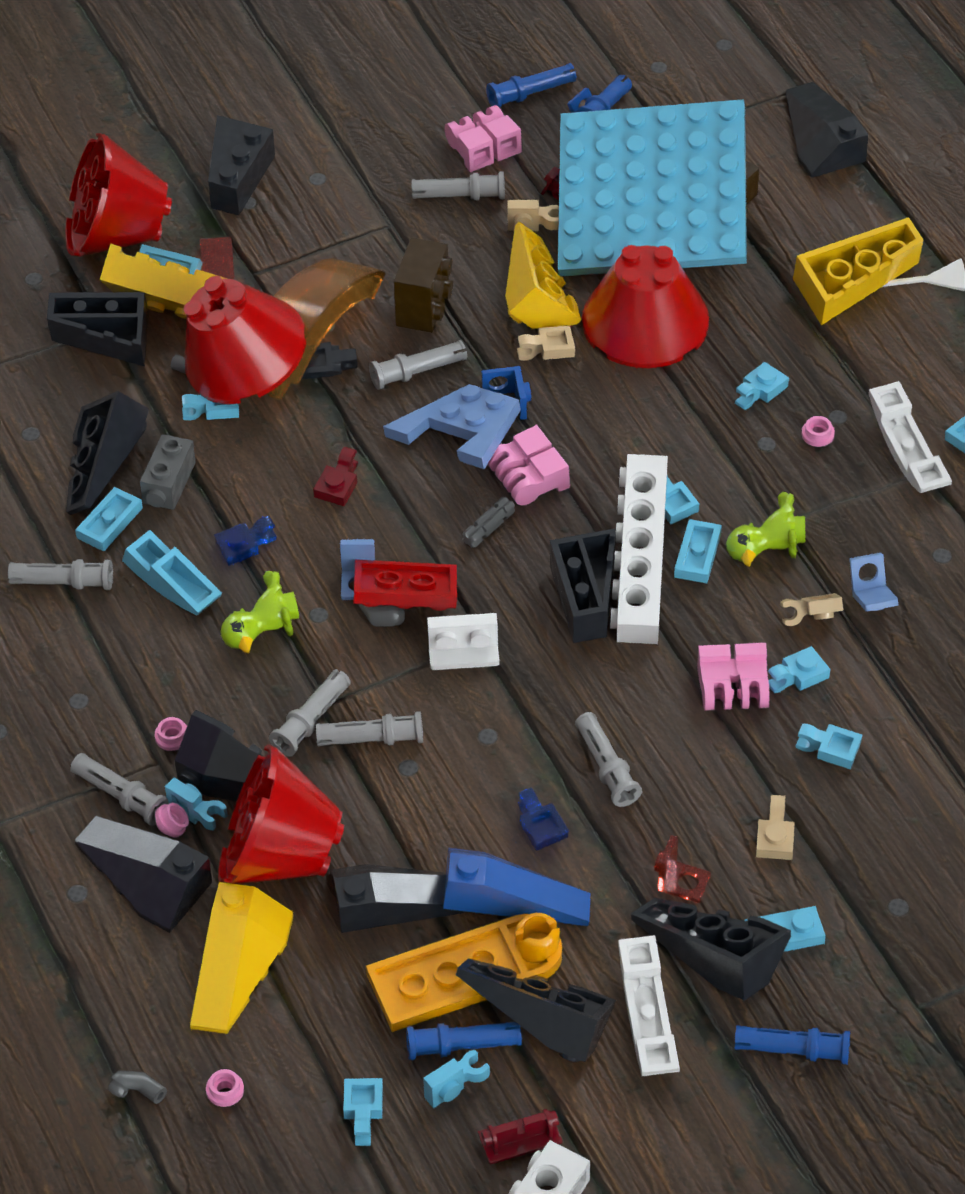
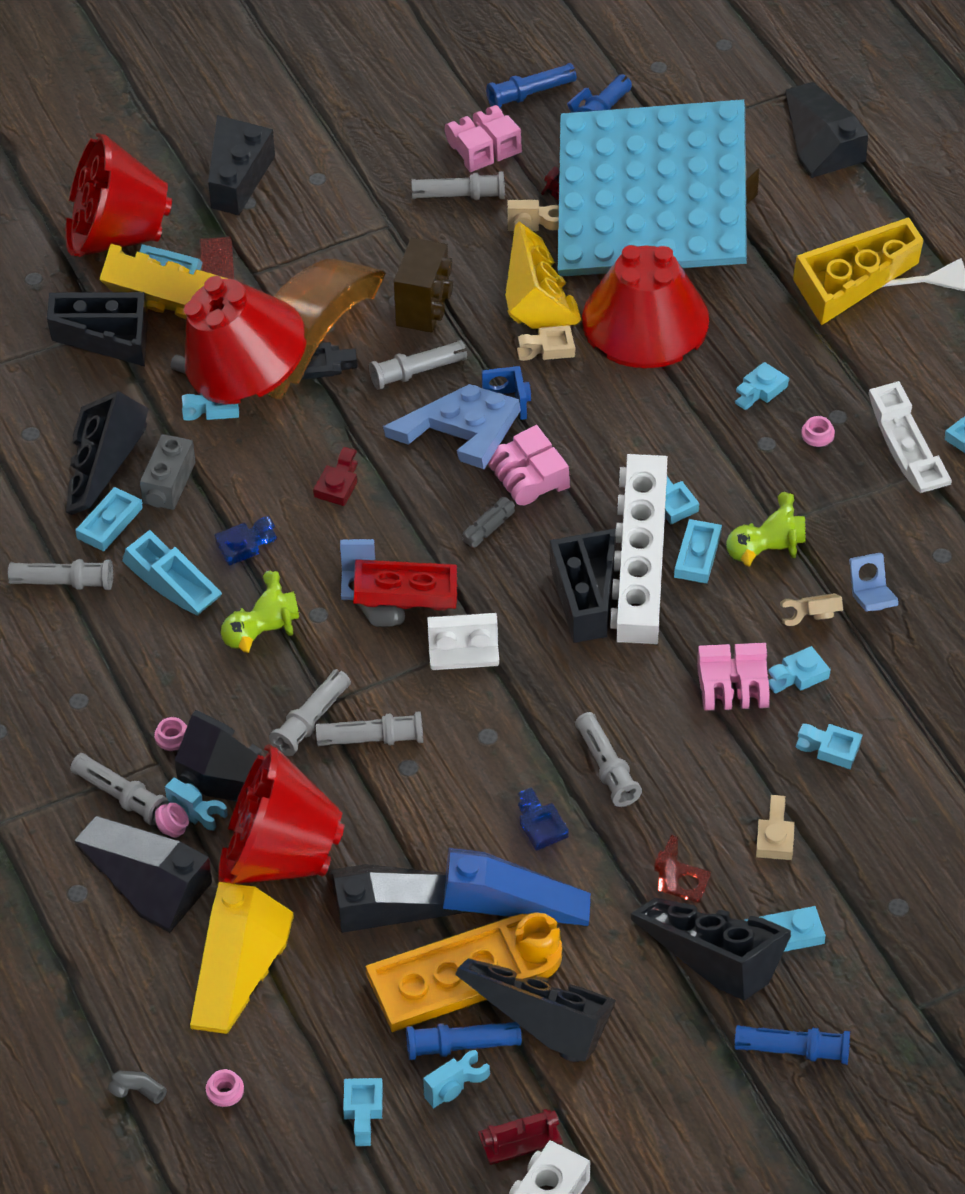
(647, 1006): white slope -> none

